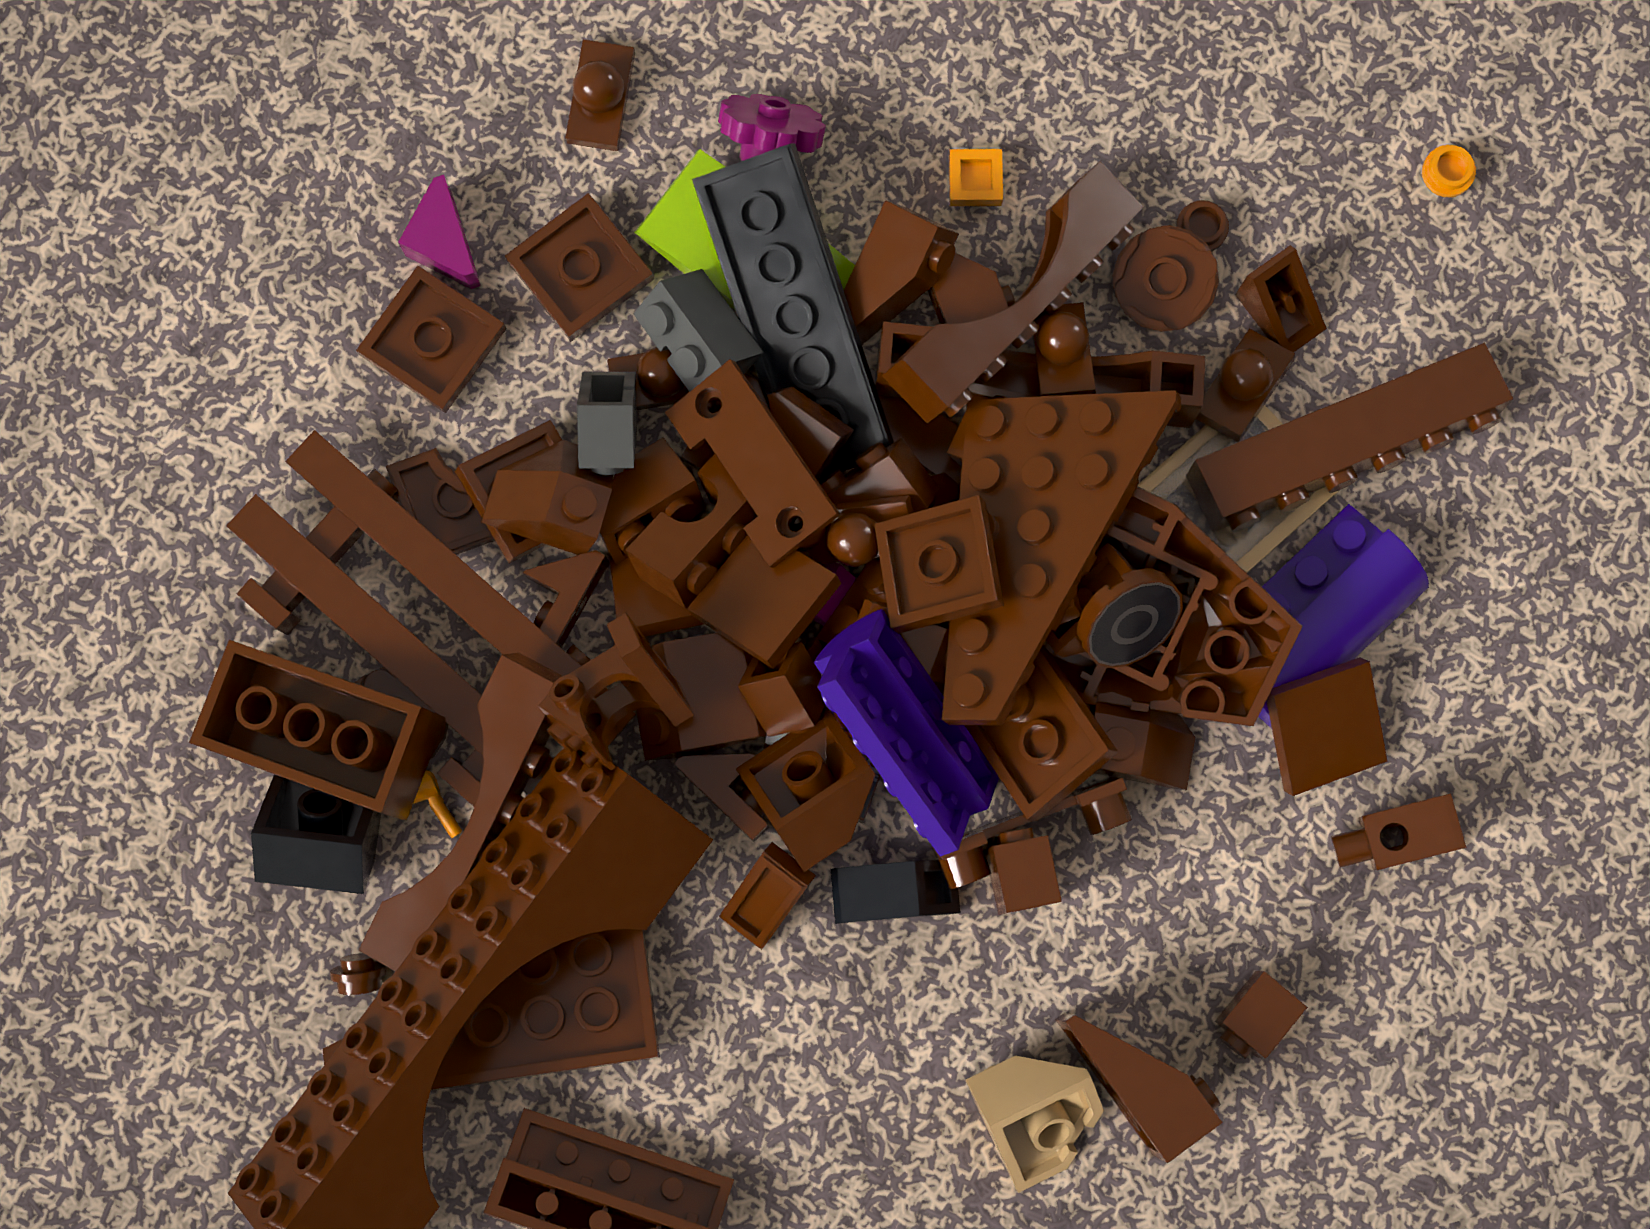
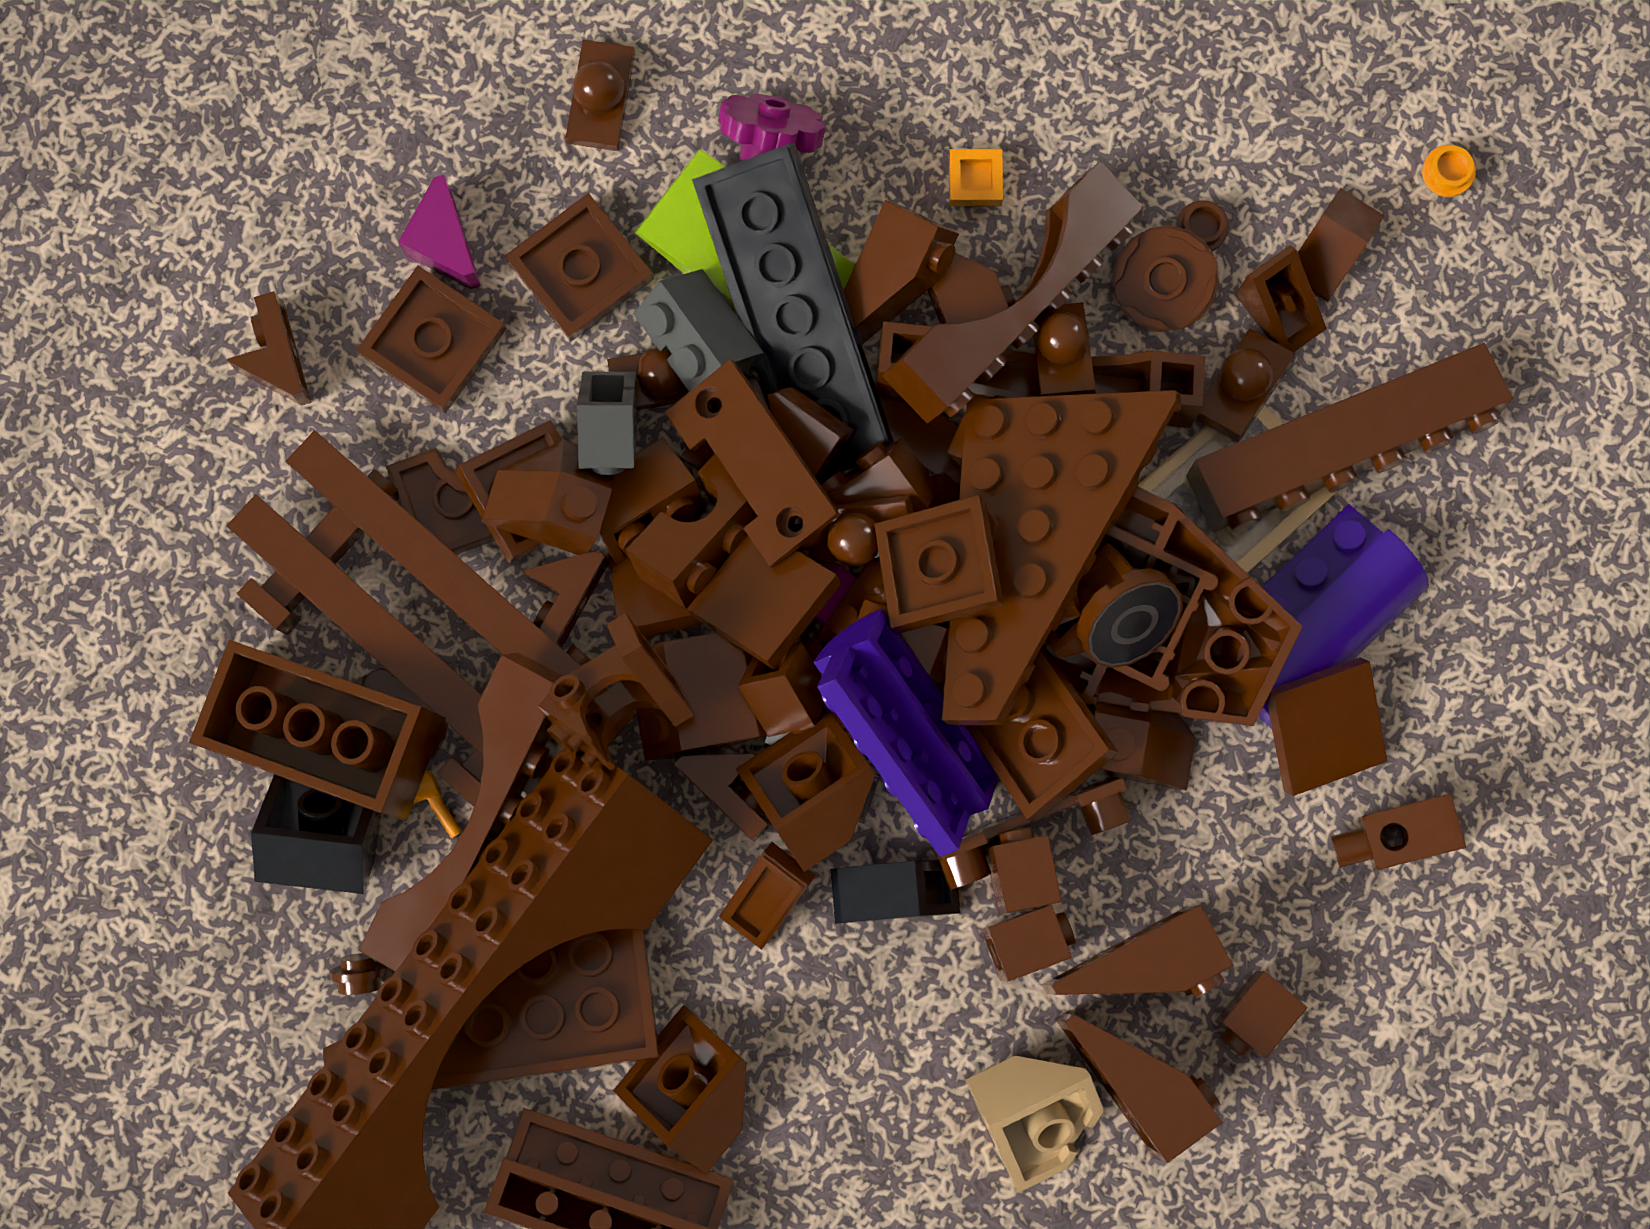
(279, 363): none -> reddish brown slope
(691, 1092): none -> reddish brown slope
(1029, 942): none -> reddish brown brick
(1165, 957): none -> reddish brown slope
(1337, 242): none -> reddish brown slope

